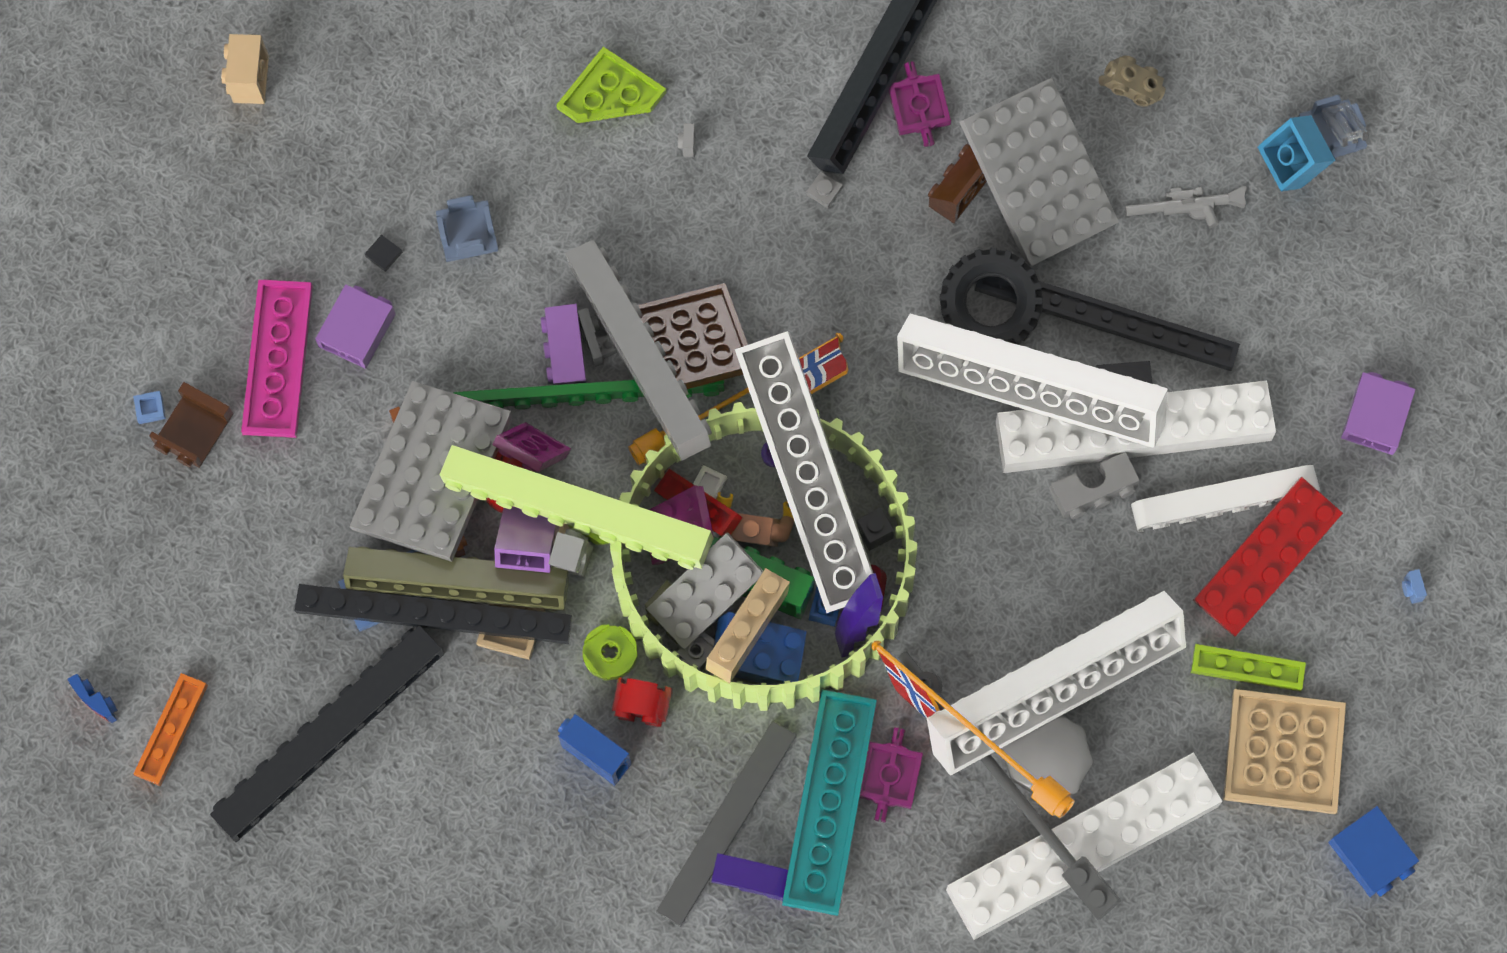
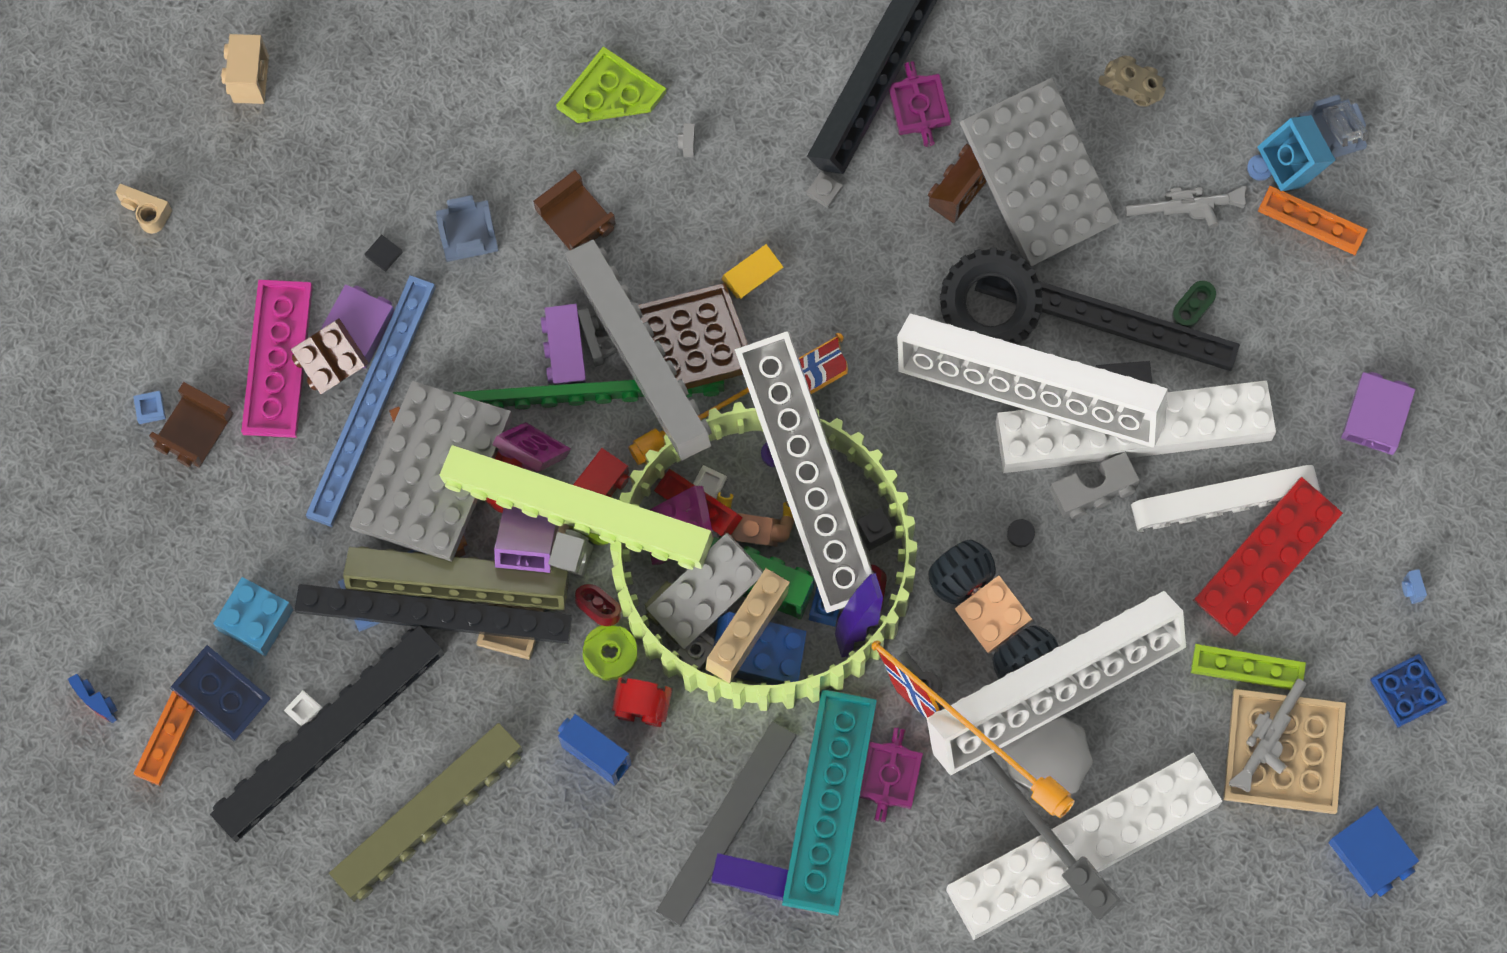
(146, 206): none -> tan plate
(220, 693): none -> dark blue plate
(253, 616): none -> dark azure brick
(303, 709): none -> white tile
(328, 356): none -> plate
(370, 401): none -> medium blue plate
(426, 812): none -> olive brick
(574, 212): none -> reddish brown panel
(601, 608): none -> dark red plate
(604, 474): none -> red brick
(752, 272): none -> yellow hinge
(988, 607): none -> plate
(1021, 533): none -> black tile
(1193, 305): none -> dark green plate
(1258, 168): none -> medium blue plate
(1269, 732): none -> light grey piece
(1312, 220): none -> orange plate
(1408, 690): none -> blue tile

